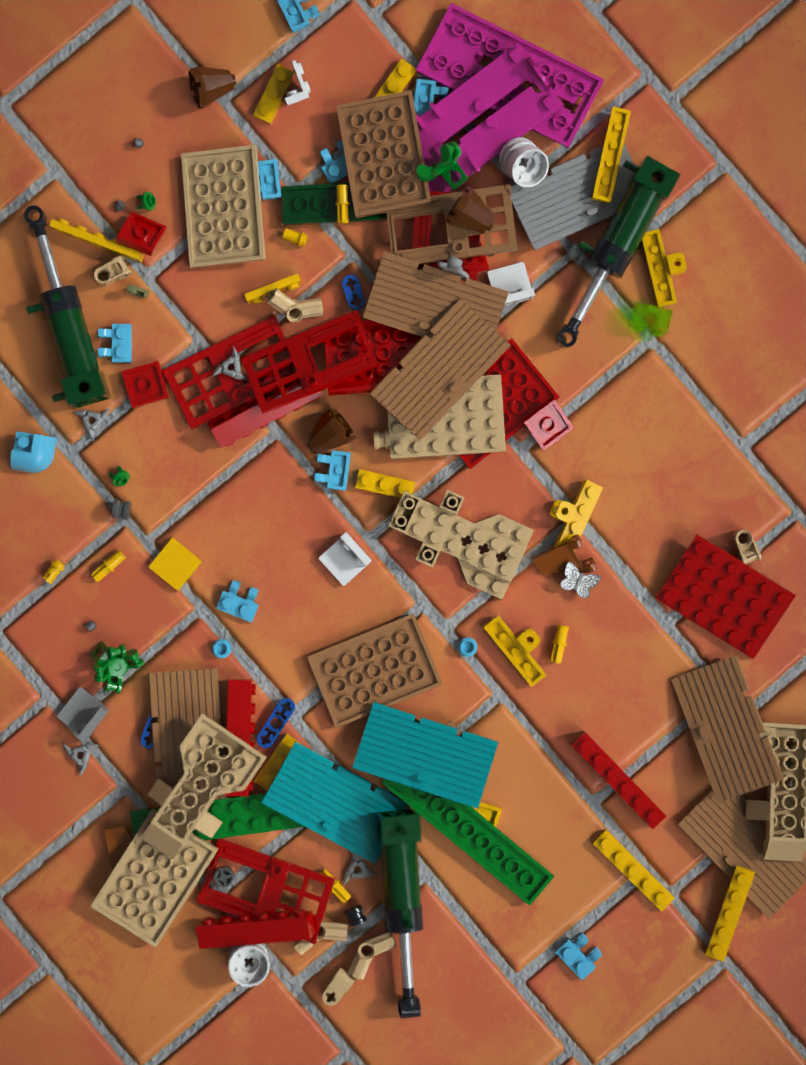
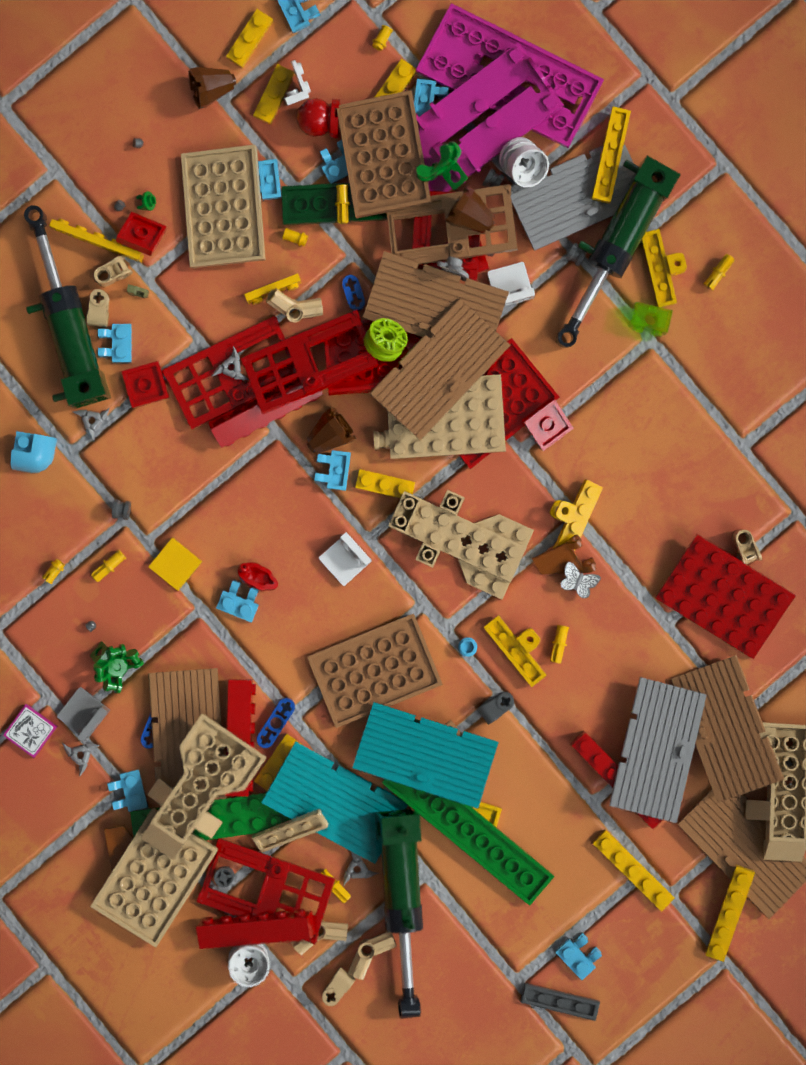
(30, 730): none -> tile
(98, 312): none -> tan piece
(120, 478): green plate -> none
(133, 790): none -> medium azure plate
(221, 648): medium azure plate -> none
(249, 38): none -> yellow plate
(257, 576): none -> red arm
(290, 830): none -> tan tile
(318, 117): none -> red tile
(355, 915): black wheel -> none
(382, 37): none -> yellow pin
(385, 339): none -> lime wheel
(493, 179): none -> dark grey wheel
(493, 709): none -> dark grey piece
(560, 1001): none -> dark grey tile
(658, 750): none -> light grey door
(719, 271): none -> yellow axle

